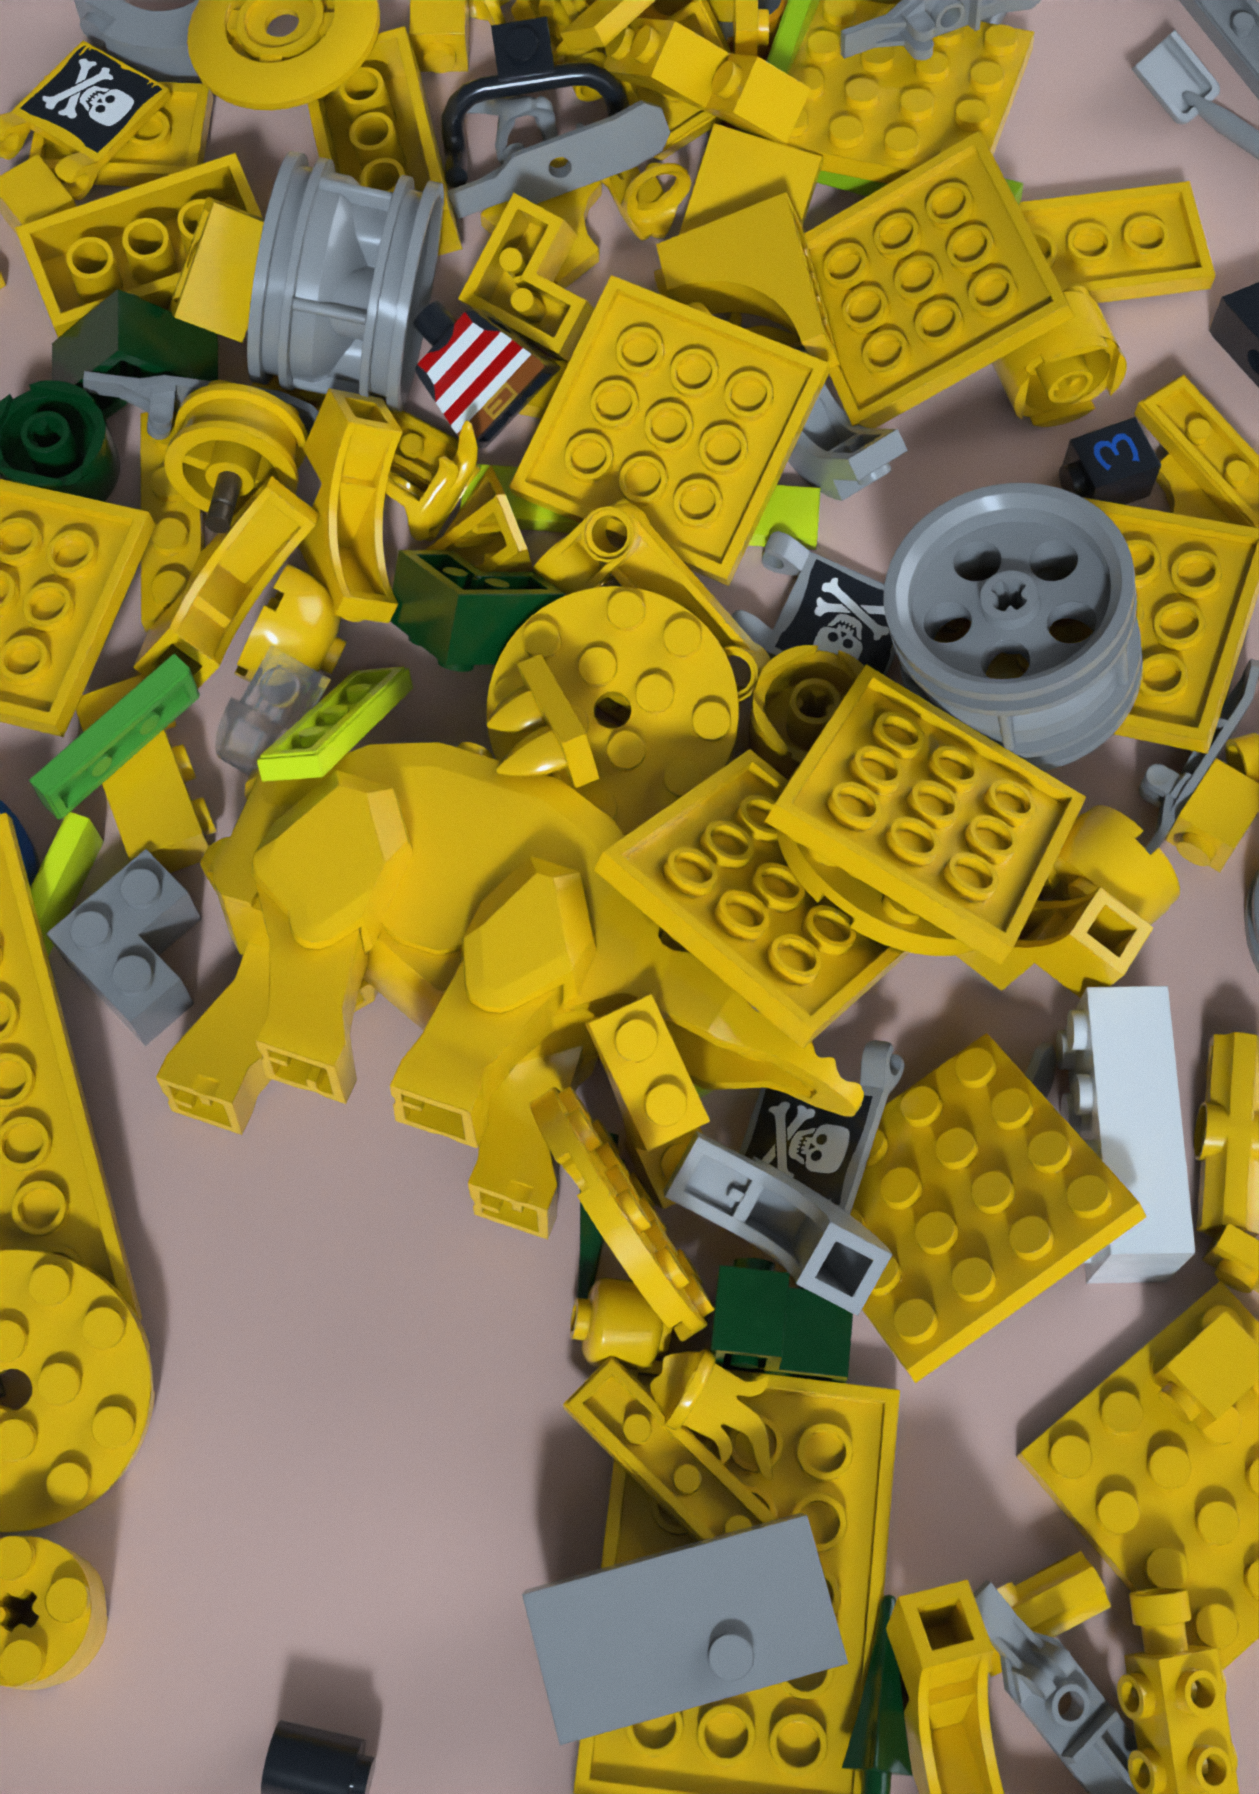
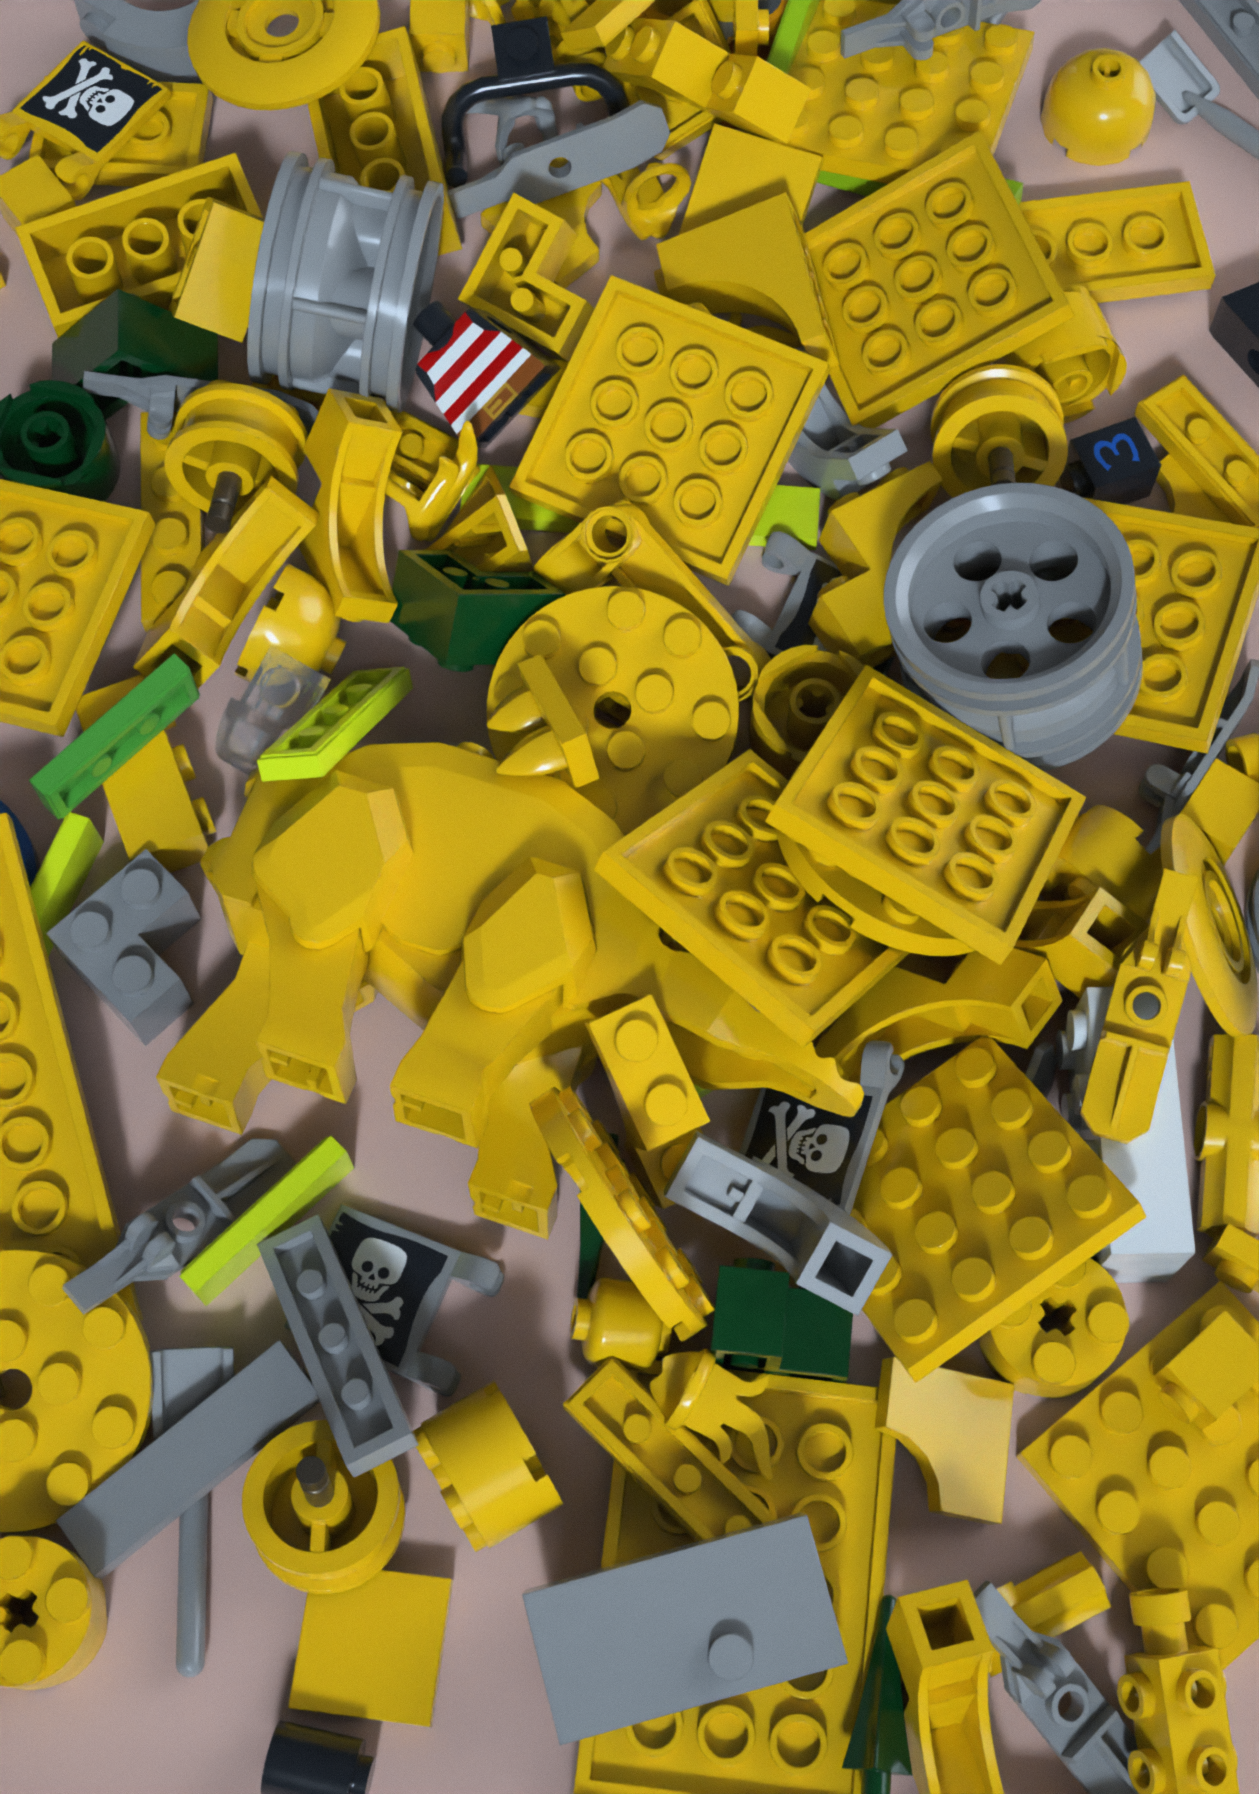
(157, 1249): none -> light grey piece
(180, 1384): none -> light grey piece
(189, 1460): none -> light grey tile
(270, 1215): none -> neon yellow tile
(314, 1518): none -> yellow wheel
(337, 1346): none -> light grey plate
(374, 1649): none -> yellow tile
(401, 1287): none -> flag
(486, 1467): none -> yellow brick
(860, 544): none -> yellow arch
(922, 1014): none -> yellow arch
(956, 1432): none -> yellow tile
(998, 430): none -> yellow wheel
(1067, 1358): none -> yellow brick
(1099, 106): none -> yellow cylinder
(1135, 1050): none -> yellow piece
(1214, 929): none -> yellow piece

